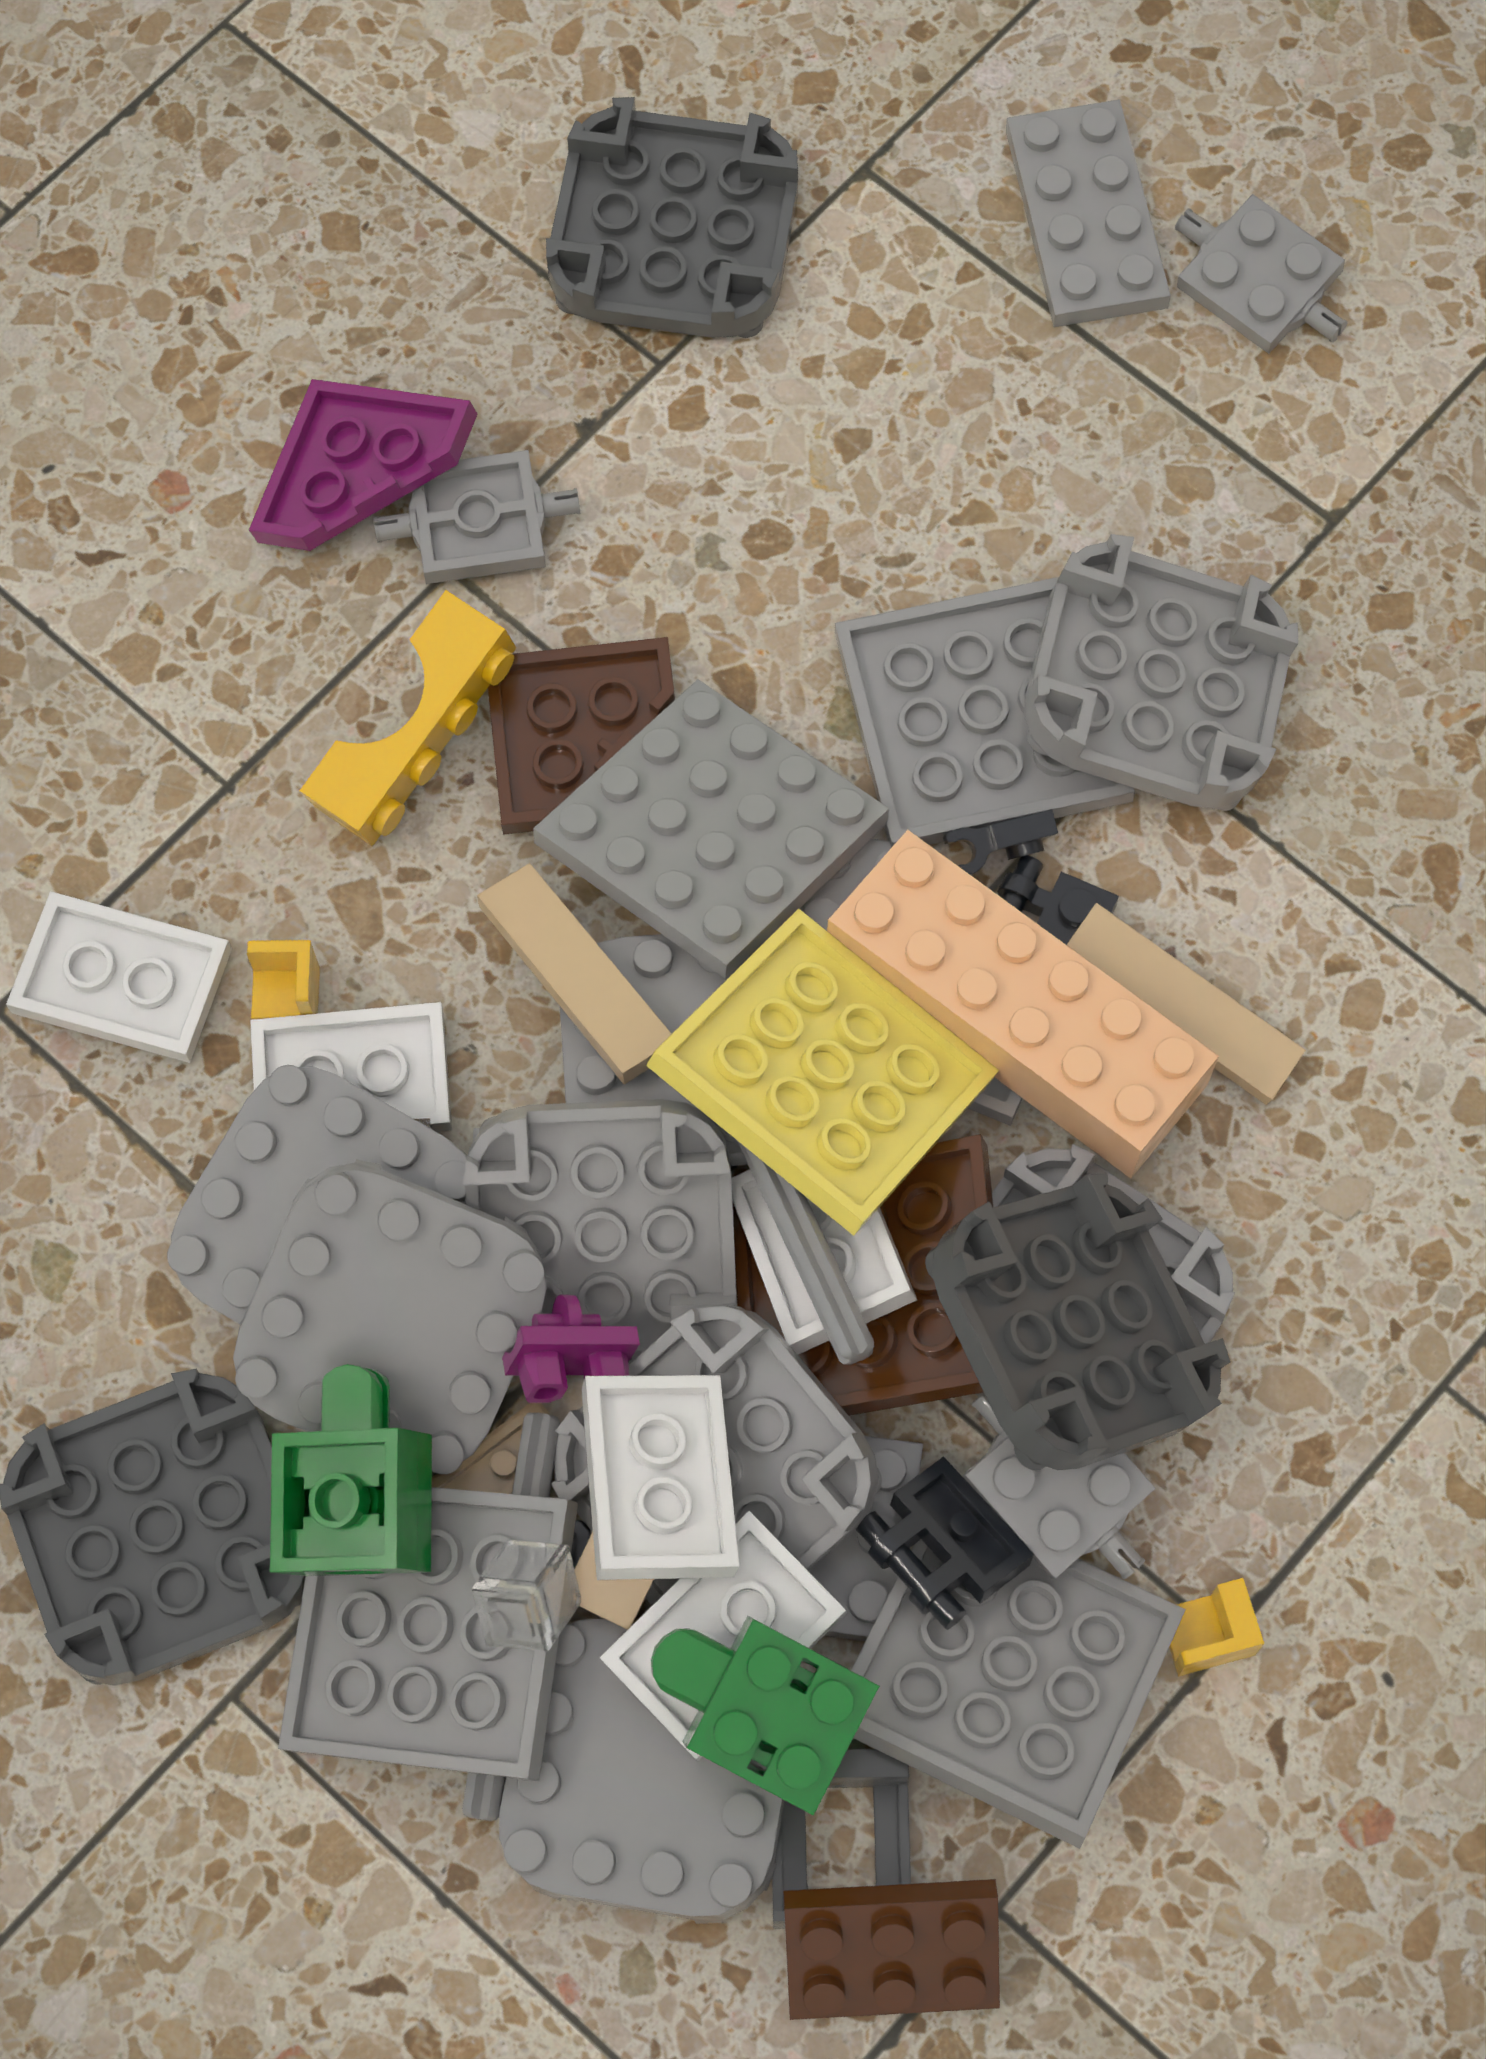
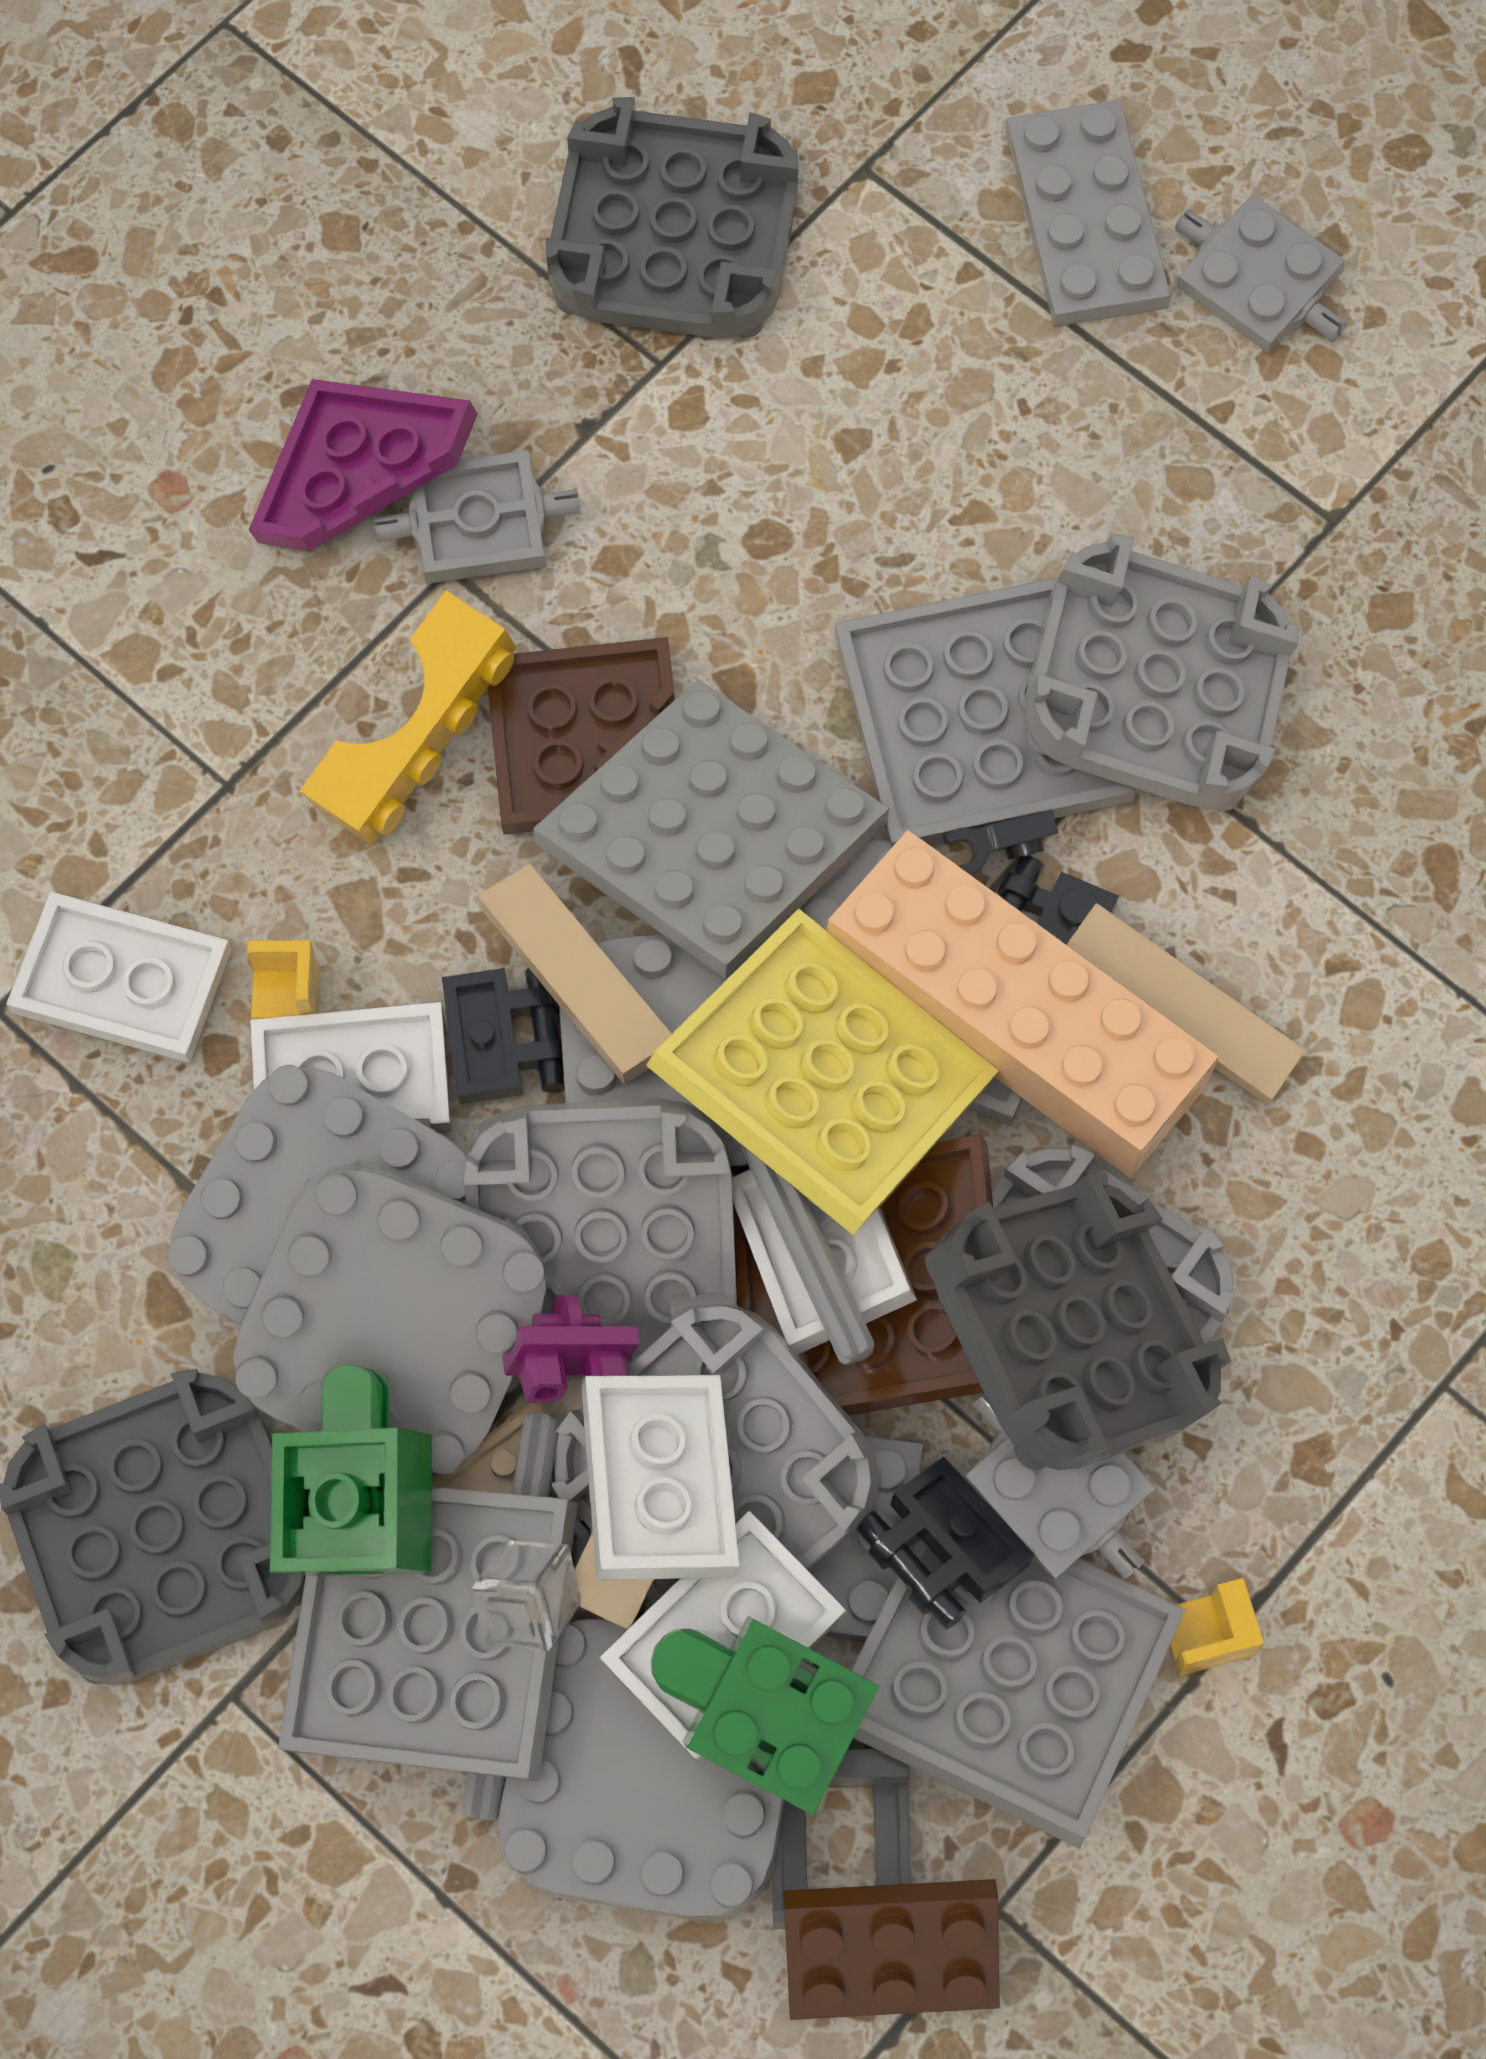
(483, 1035): none -> black plate

